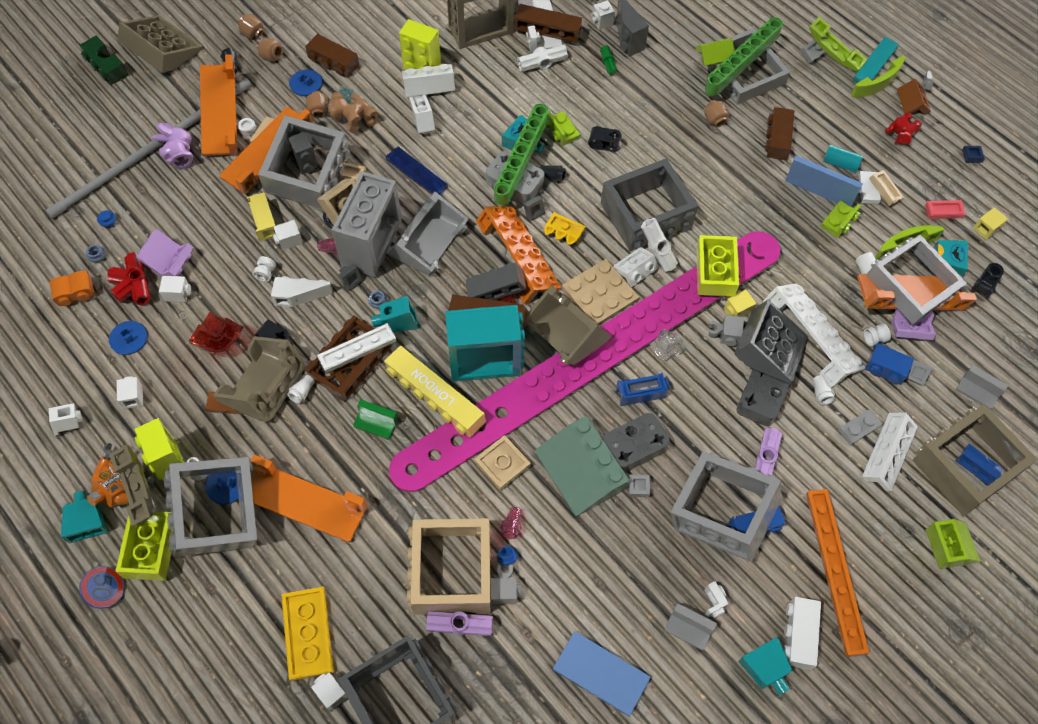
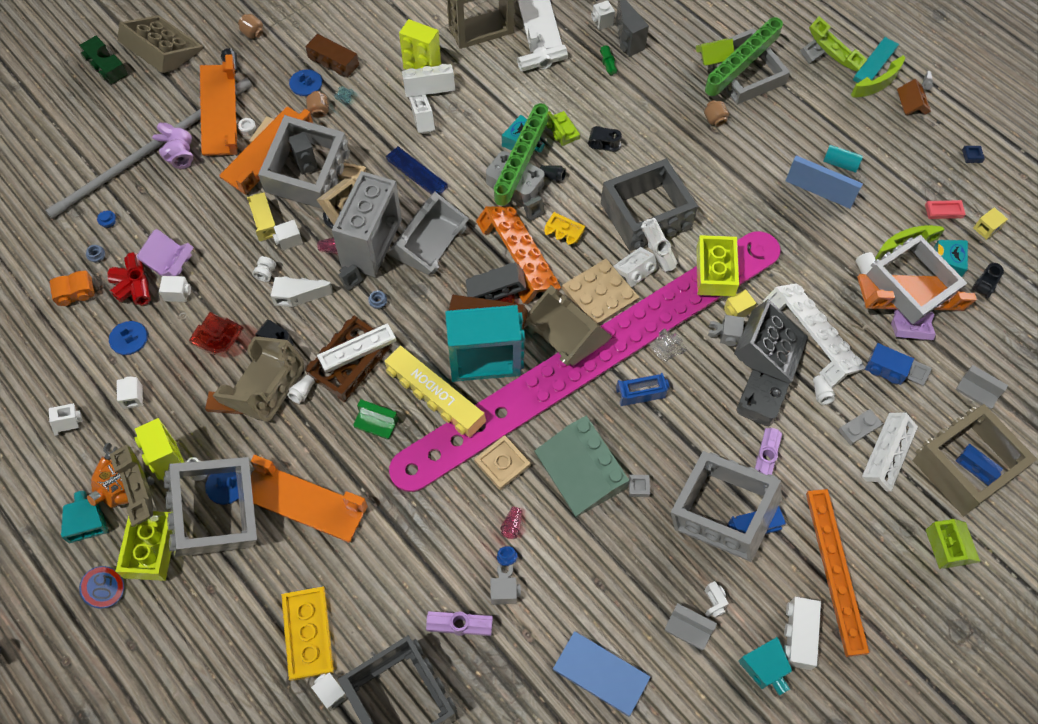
(270, 49): medium nougat head -> none
(339, 108): medium nougat animal -> none
(398, 314): teal torso -> none
(469, 604): tan window -> none
(548, 23): reddish brown brick -> none
(641, 446): dark grey axle -> none
(779, 133): reddish brown brick -> none
(840, 218): lime bracket -> none
(868, 192): white tile -> none
(875, 335): white wheel -> none
(886, 187): tan tile -> none
(904, 129): red animal -> none

